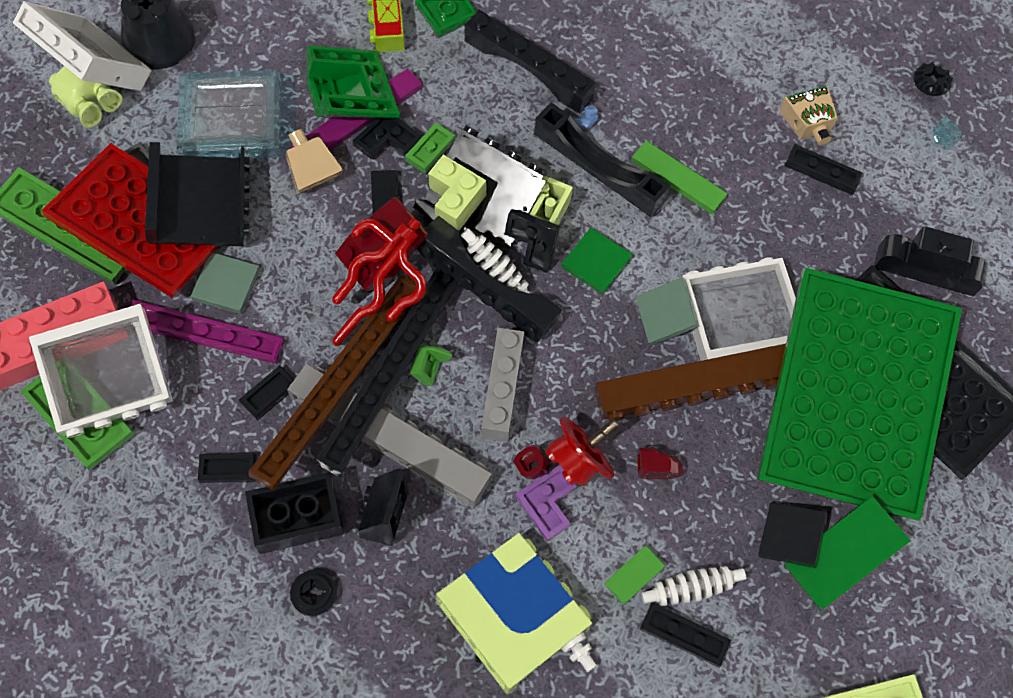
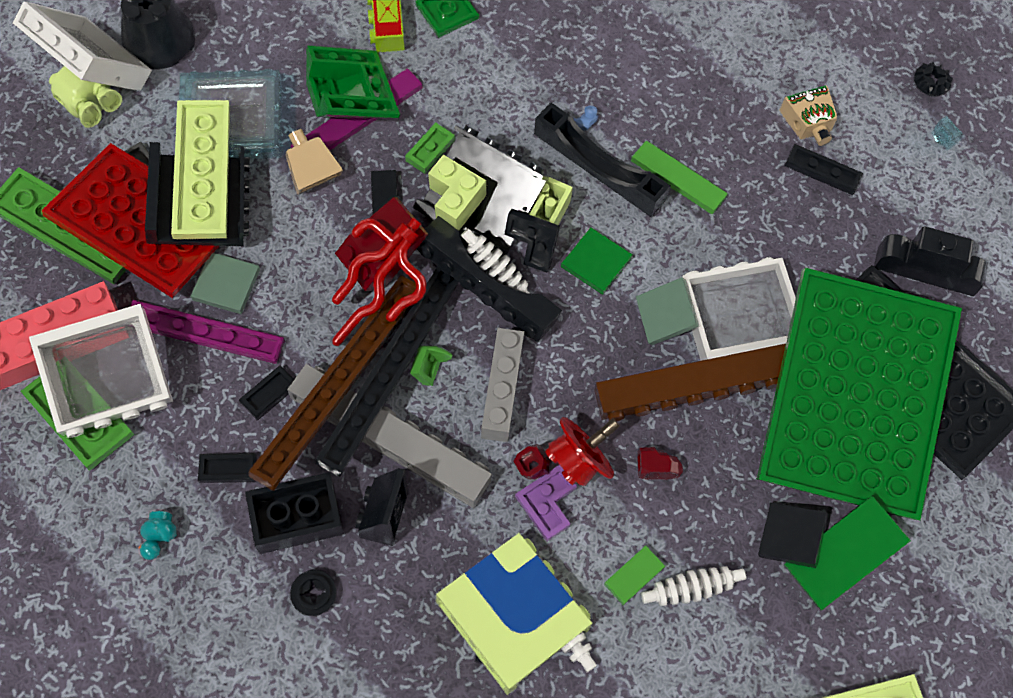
(156, 529): none -> teal animal
(201, 169): none -> yellowish green plate
(384, 132): black plate -> none
(562, 80): black arch -> none
(685, 635): black tile -> none

